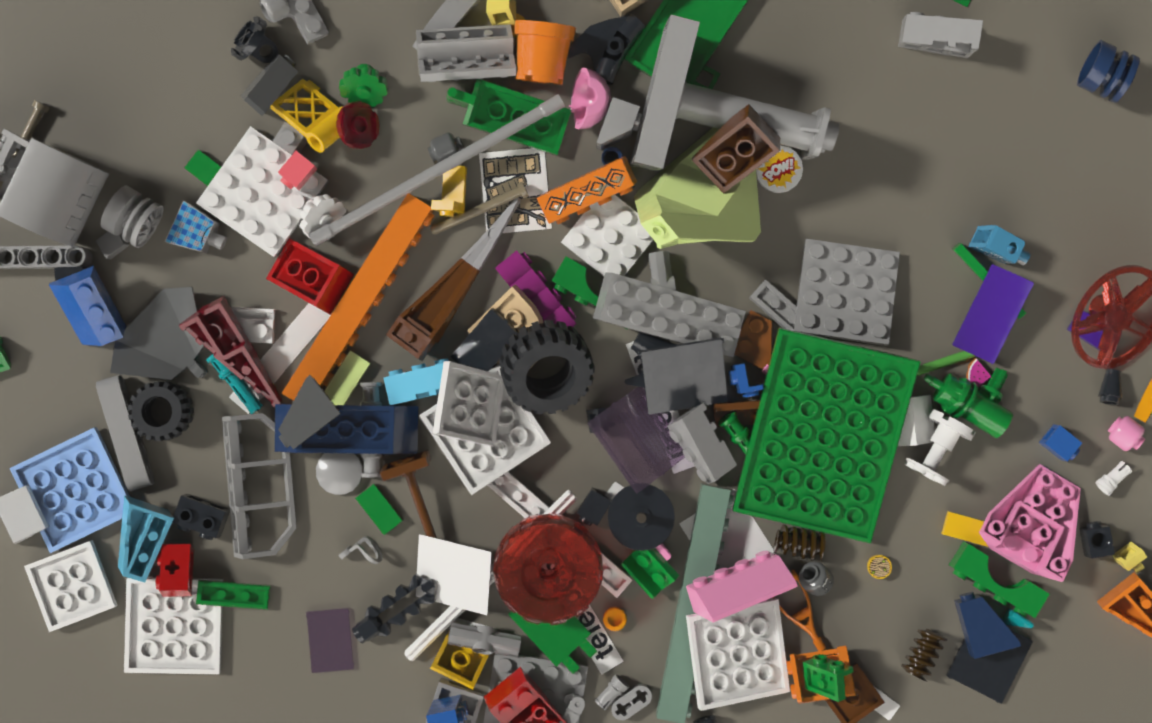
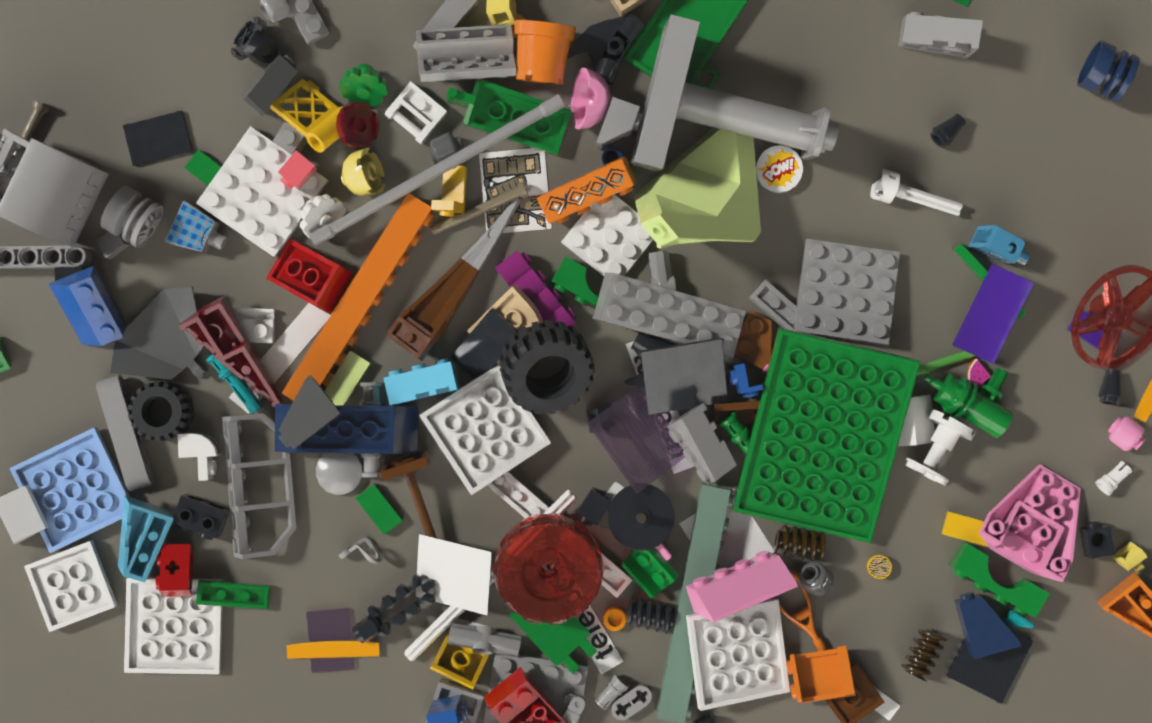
(157, 138): none -> black piece
(204, 448): none -> white brick
(332, 649): none -> light orange sticker
(362, 173): none -> light yellow cylinder
(419, 105): none -> white plate
(468, 404): white plate -> none
(651, 615): none -> black piece
(737, 149): reddish brown slope -> none
(826, 676): green bracket -> none
(890, 186): none -> white piece
(947, 131): none -> black cone
(1061, 443): blue brick -> none

